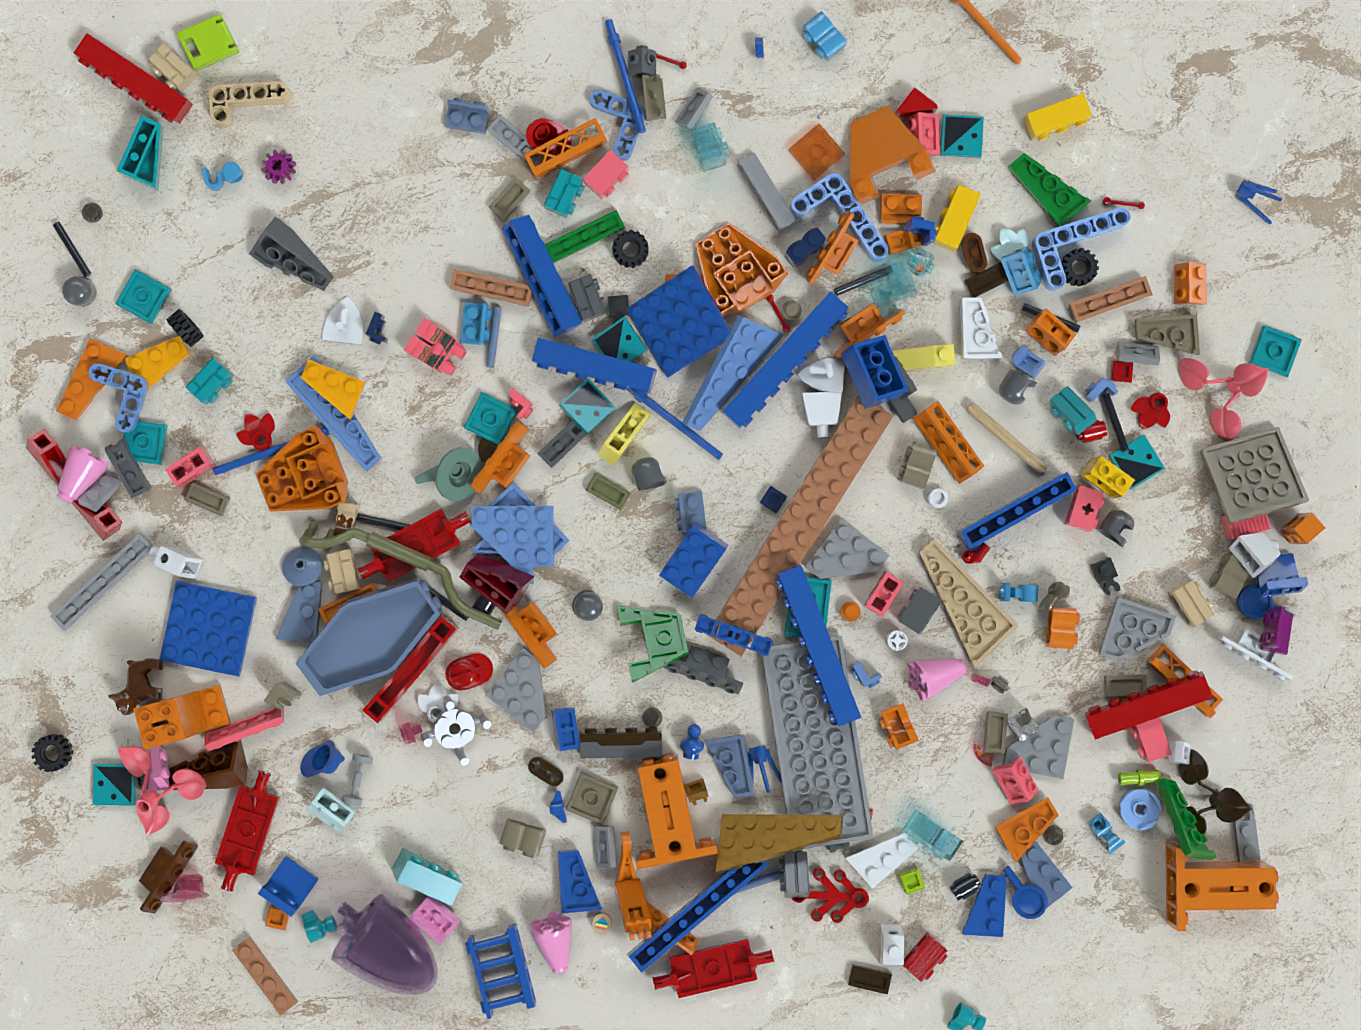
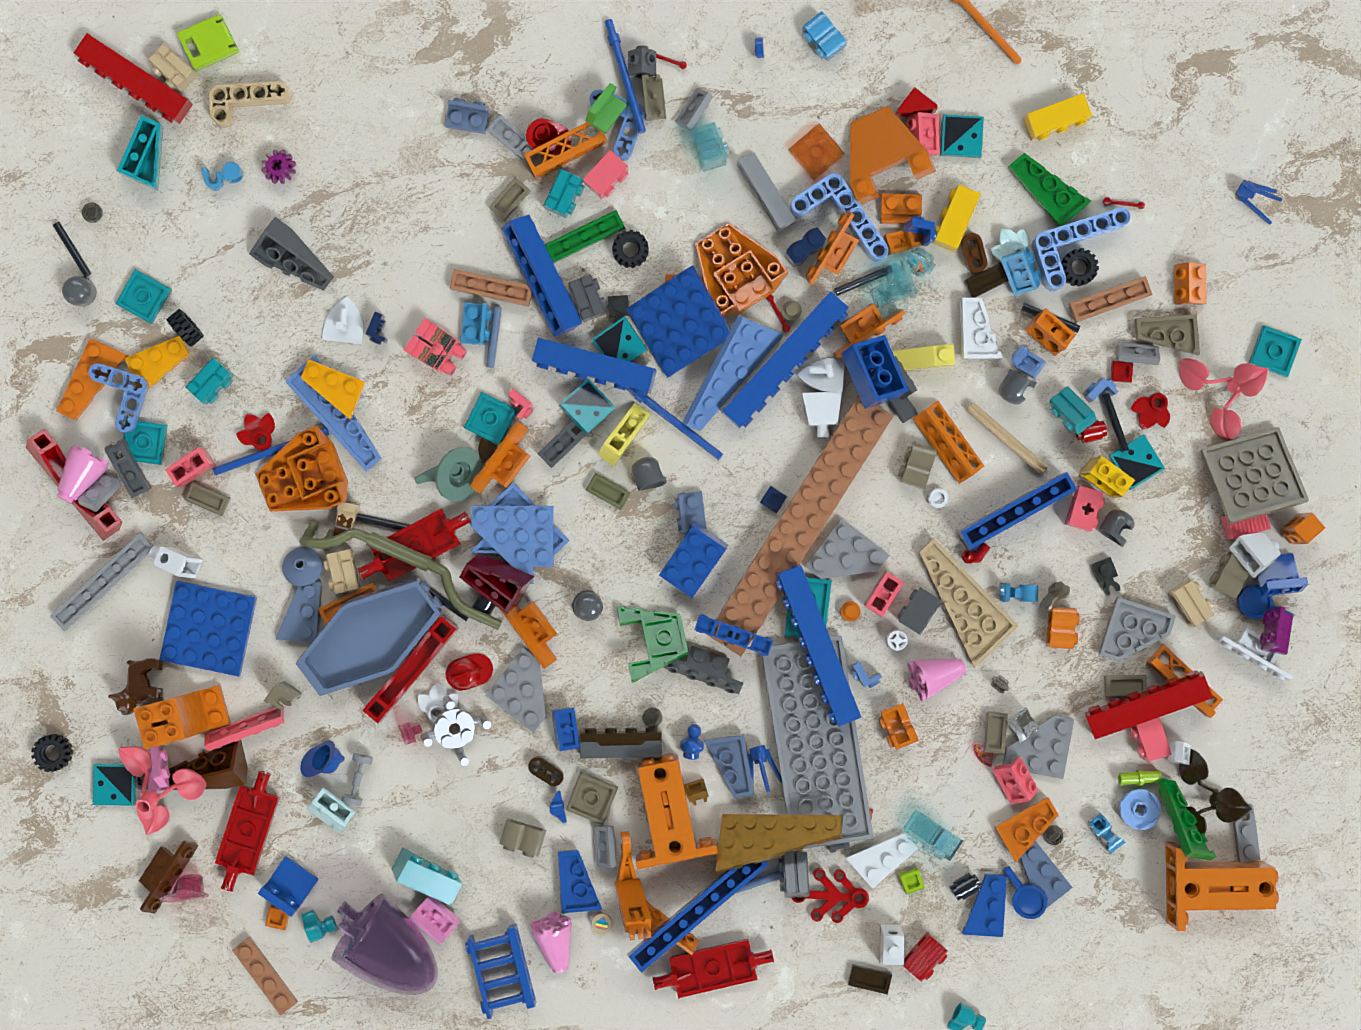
(605, 110): none -> bright green panel
(980, 680): clear pink tile -> none

